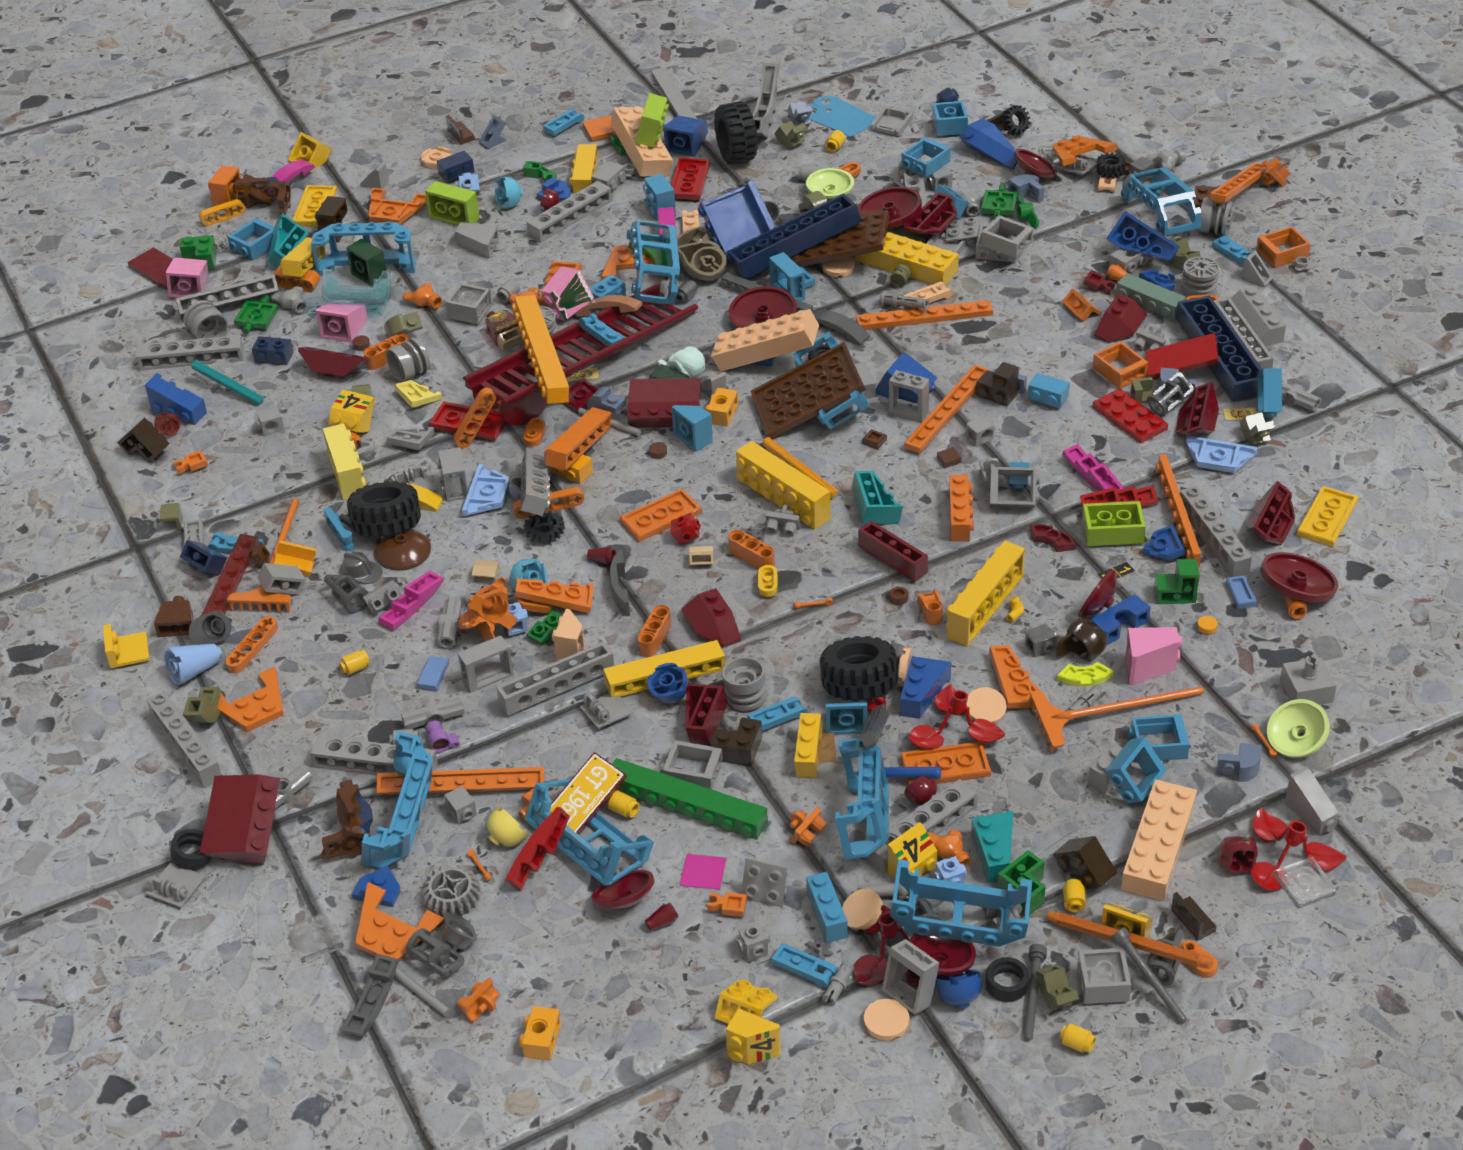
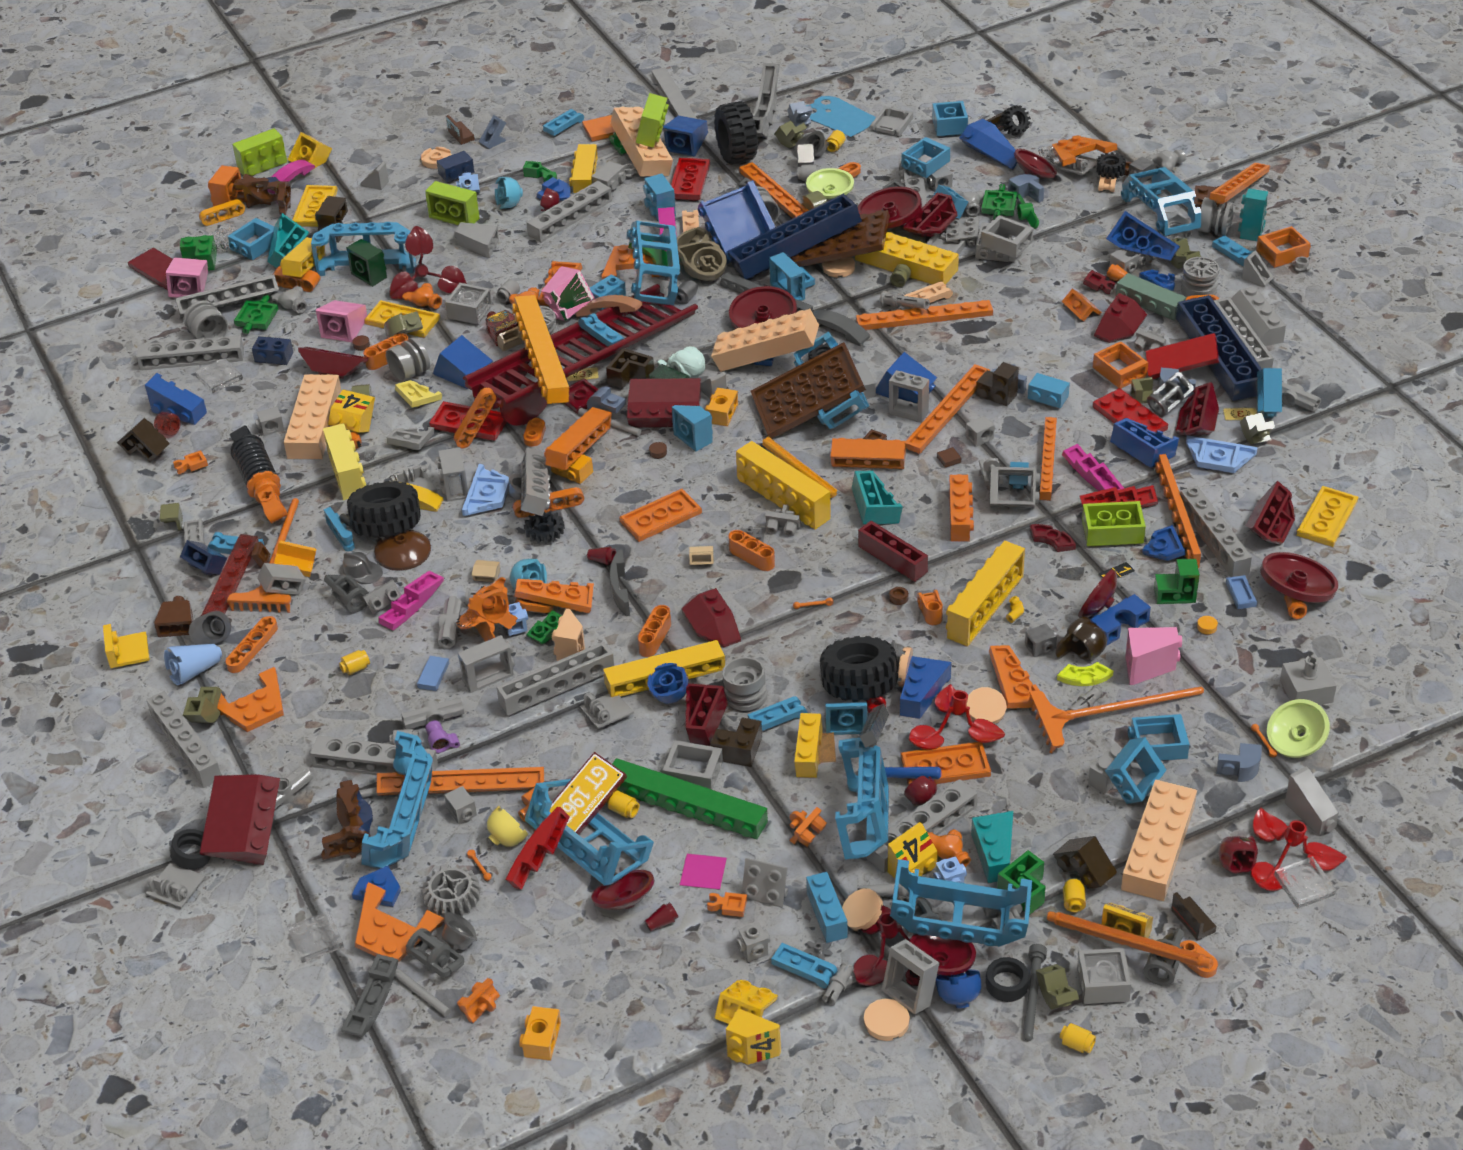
(227, 382): teal axle -> none
(257, 472): none -> piece
(260, 152): none -> lime brick
(310, 415): none -> light nougat brick
(337, 294): clear light blue windscreen -> none
(386, 310): none -> yellow tile
(393, 211): orange wing -> none
(421, 243): none -> dark red plant
(460, 360): none -> blue slope
(628, 366): none -> dark brown brick
(685, 528): red brick -> none
(767, 580): yellow plate -> none
(781, 196): none -> orange plate
(805, 154): none -> brick
(817, 139): none -> flat silver piece
(868, 453): none -> orange brick
(947, 95): dark blue head -> none
(1048, 458): none -> orange piece
(1123, 940): dark grey piece -> none
(1141, 442): none -> blue wedge
(1253, 214): none -> teal wedge
(1272, 174): orange hips -> none

